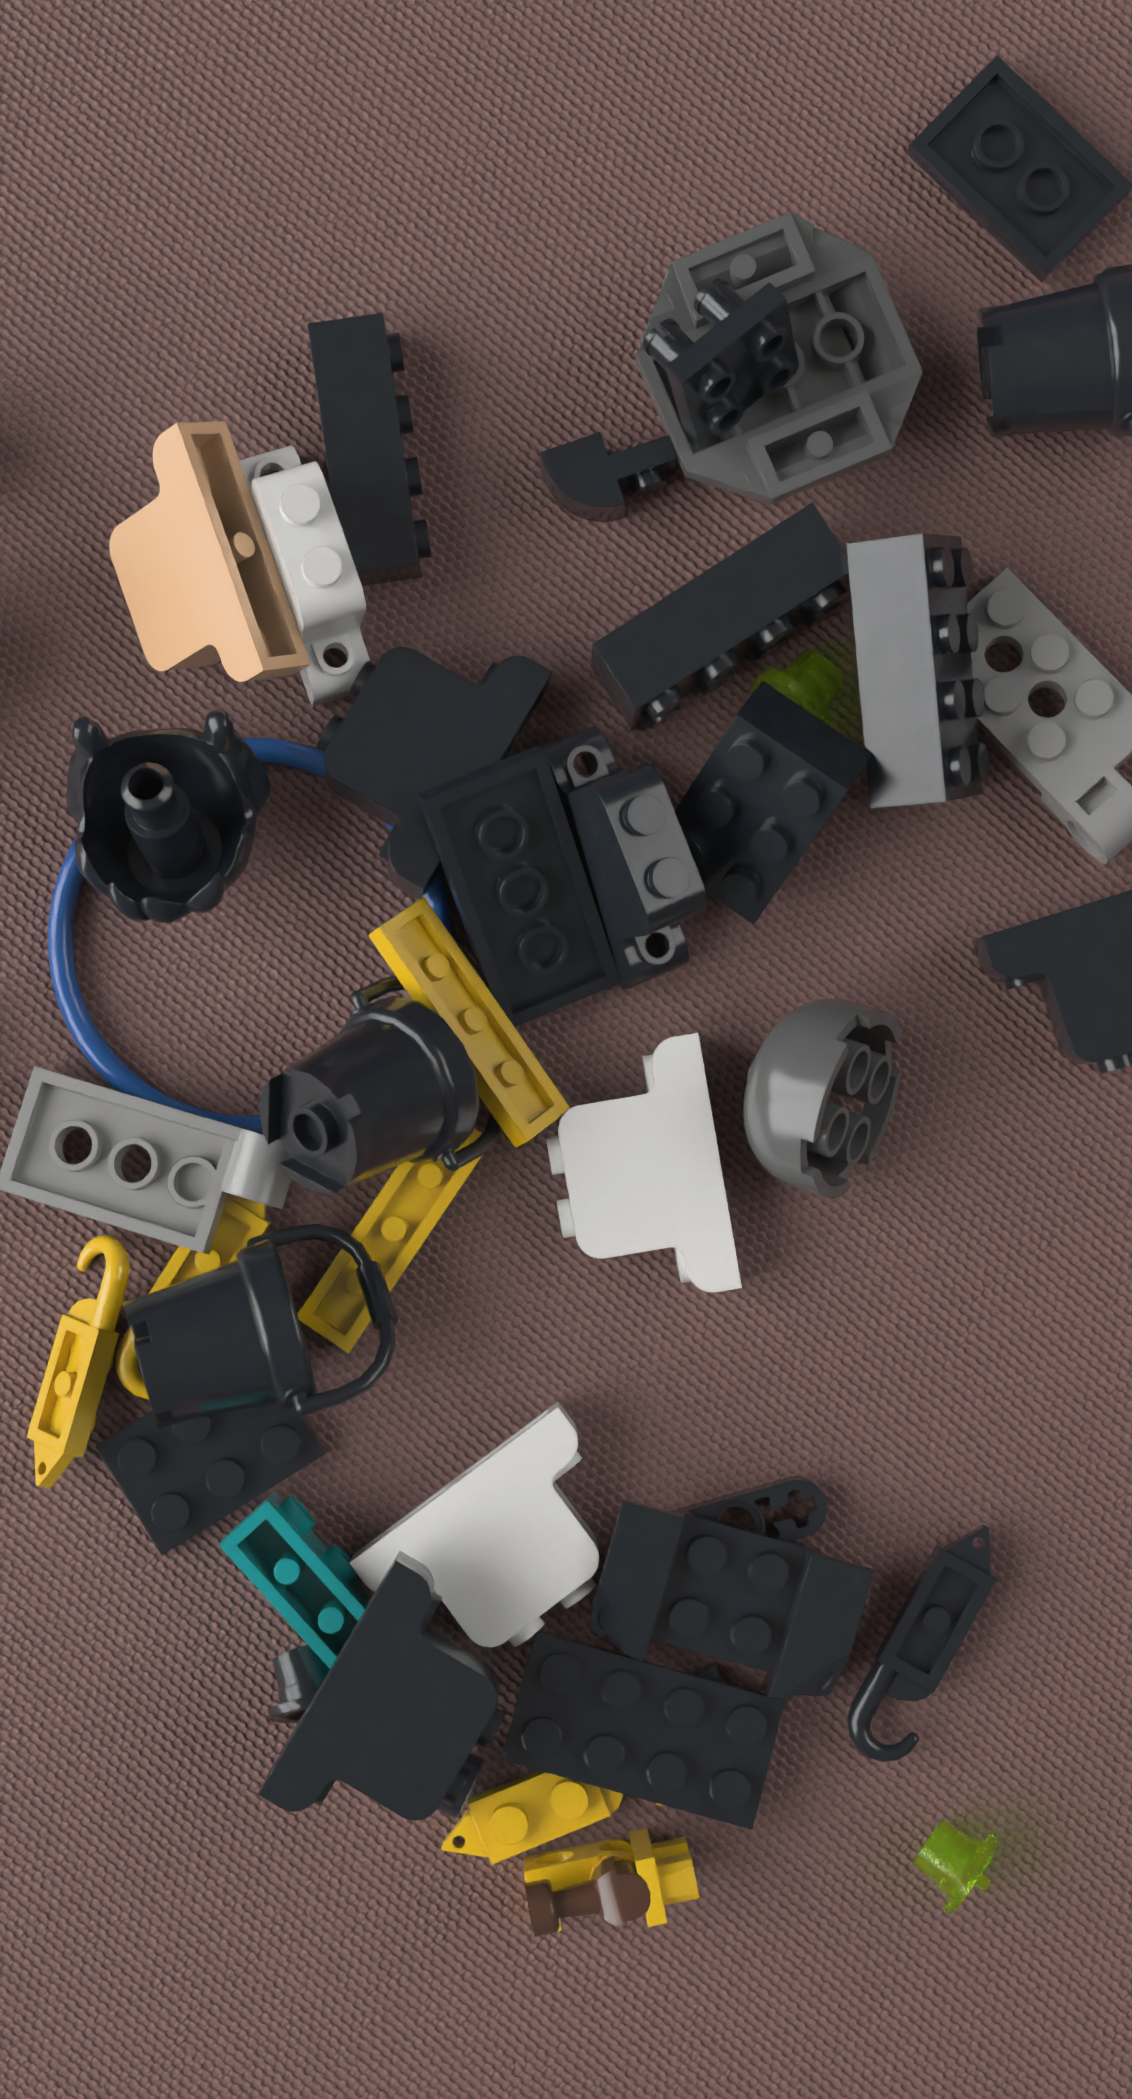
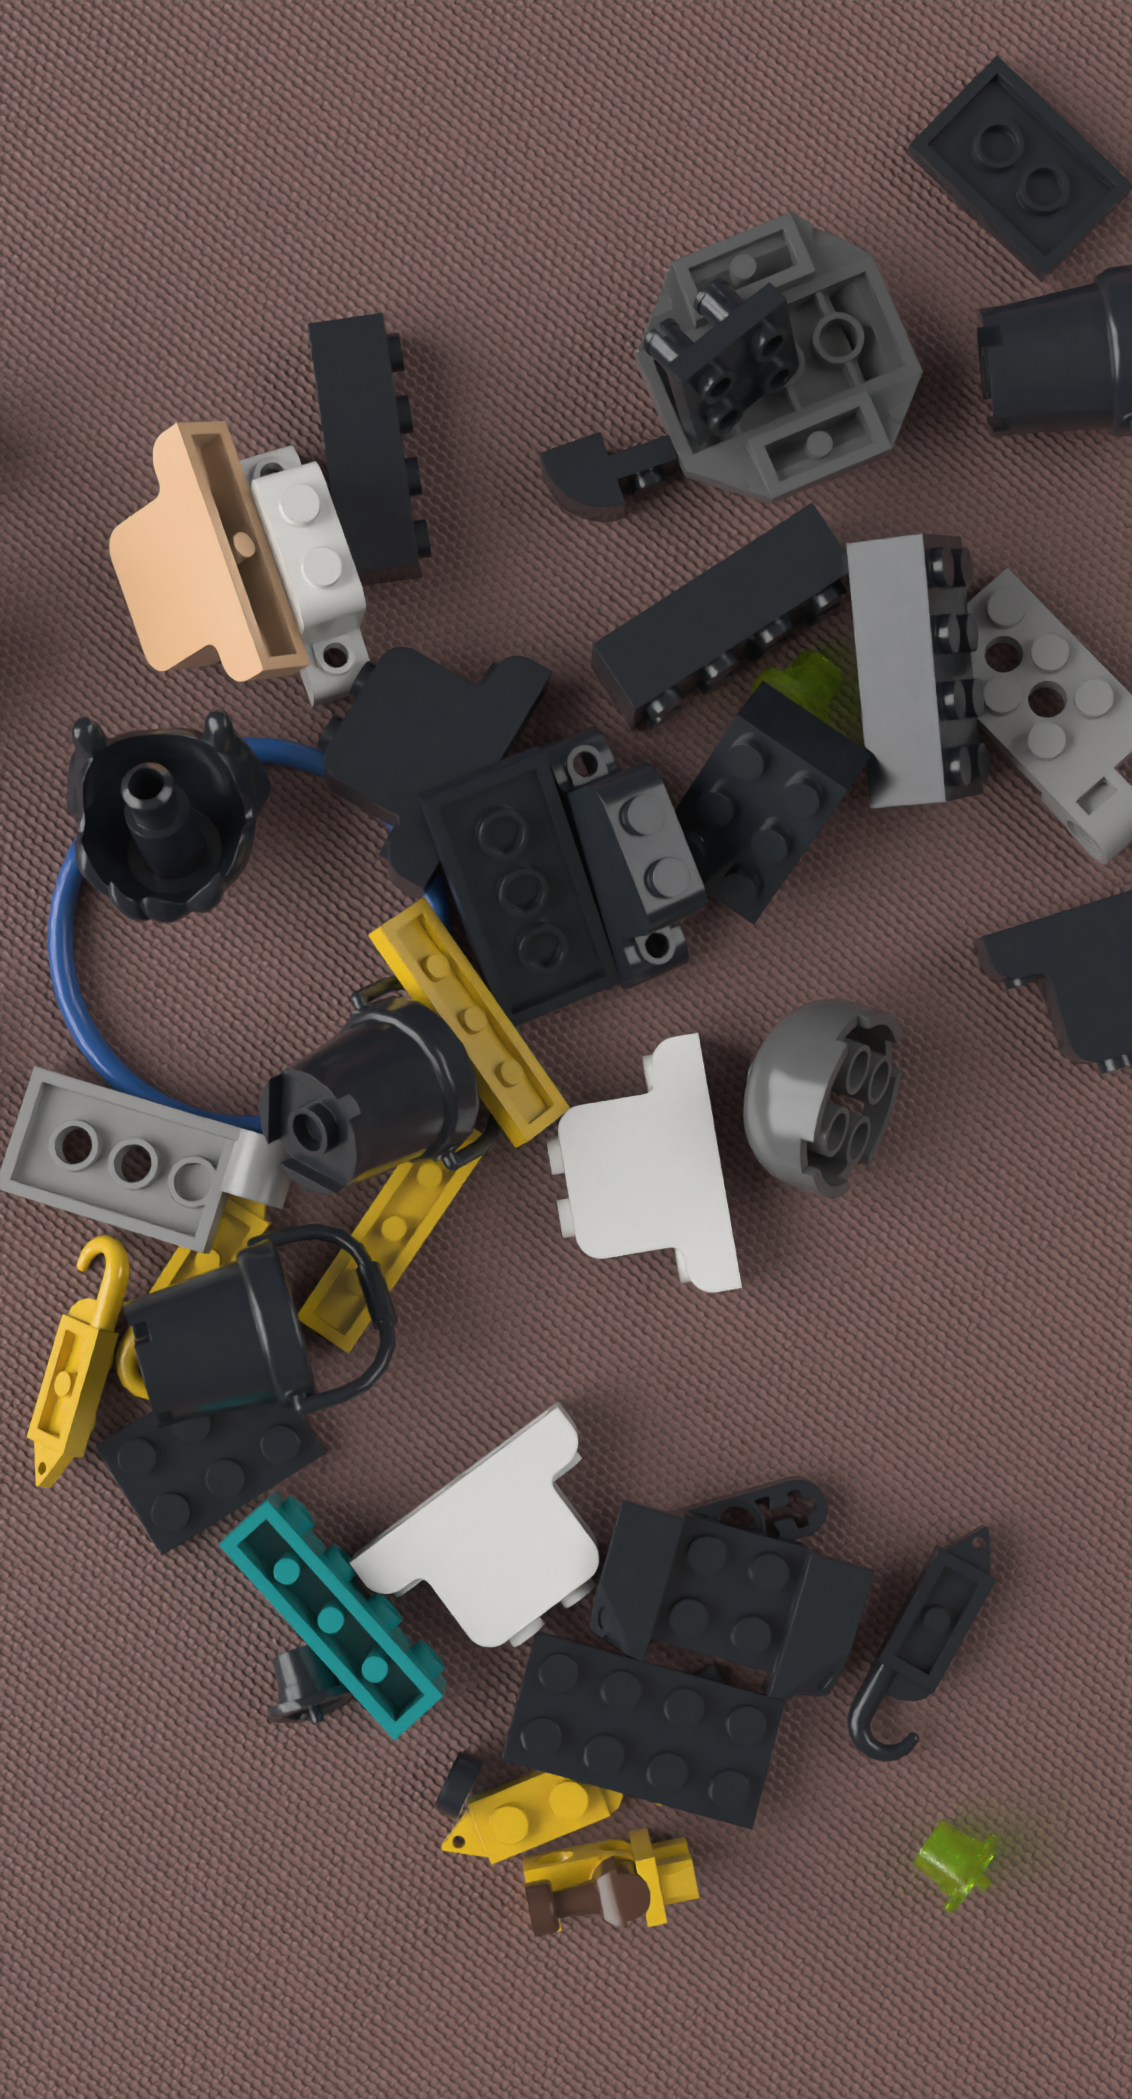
(391, 1709): black brick -> none

